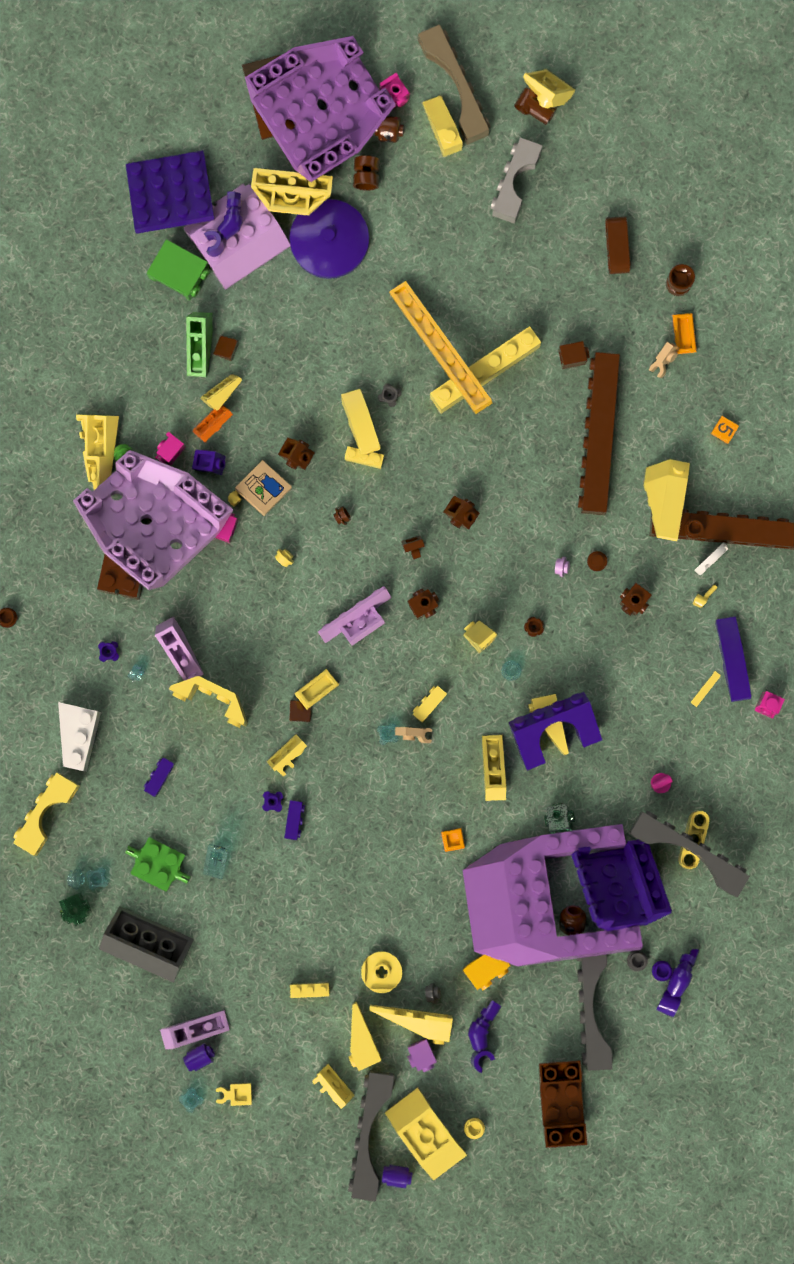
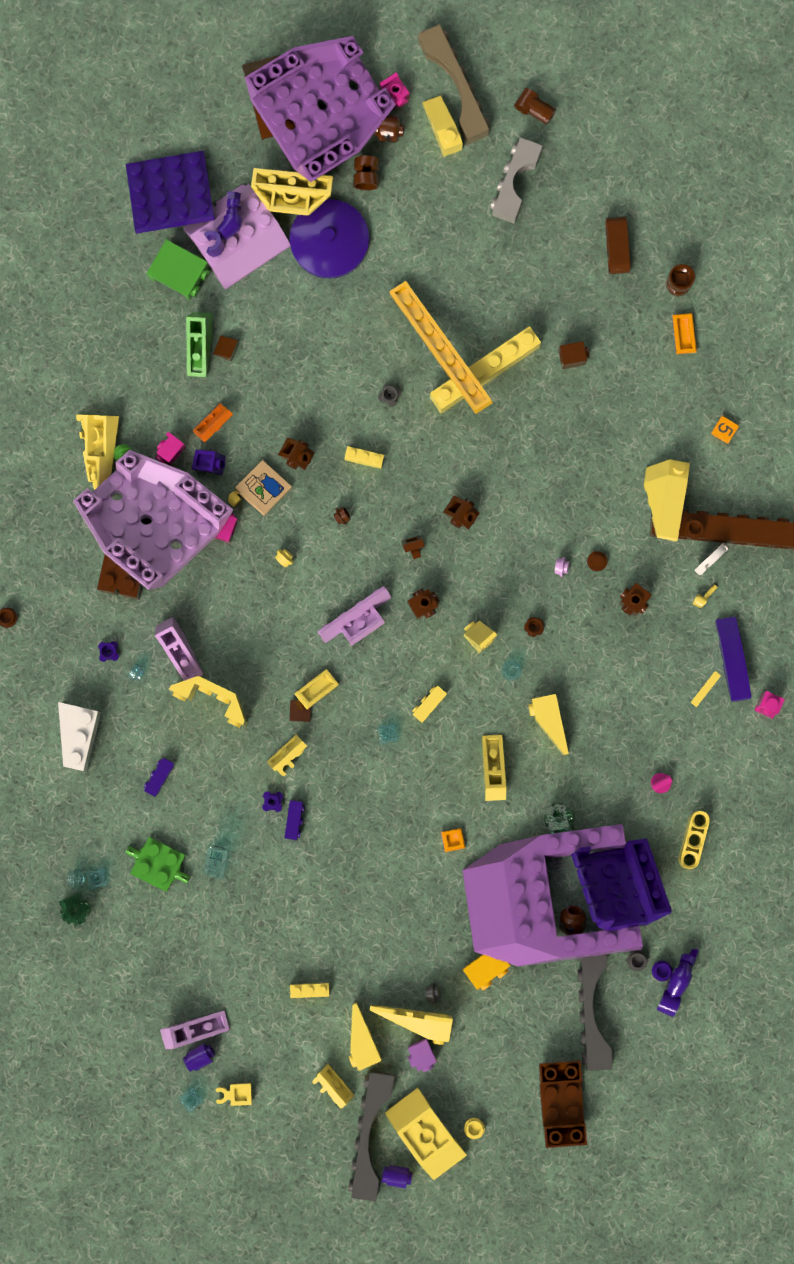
(31, 836): light yellow arch -> none
(146, 944): dark grey slope -> none
(220, 393): light yellow slope -> none
(360, 421): light yellow slope -> none
(373, 980): light yellow plate -> none
(410, 733): tan plate -> none
(478, 1034): dark purple piece -> none
(528, 728): dark purple arch -> none
(549, 88): light yellow slope -> none
(600, 433): reddish brown brick -> none
(666, 356): tan plate -> none
(726, 876): dark grey arch -> none

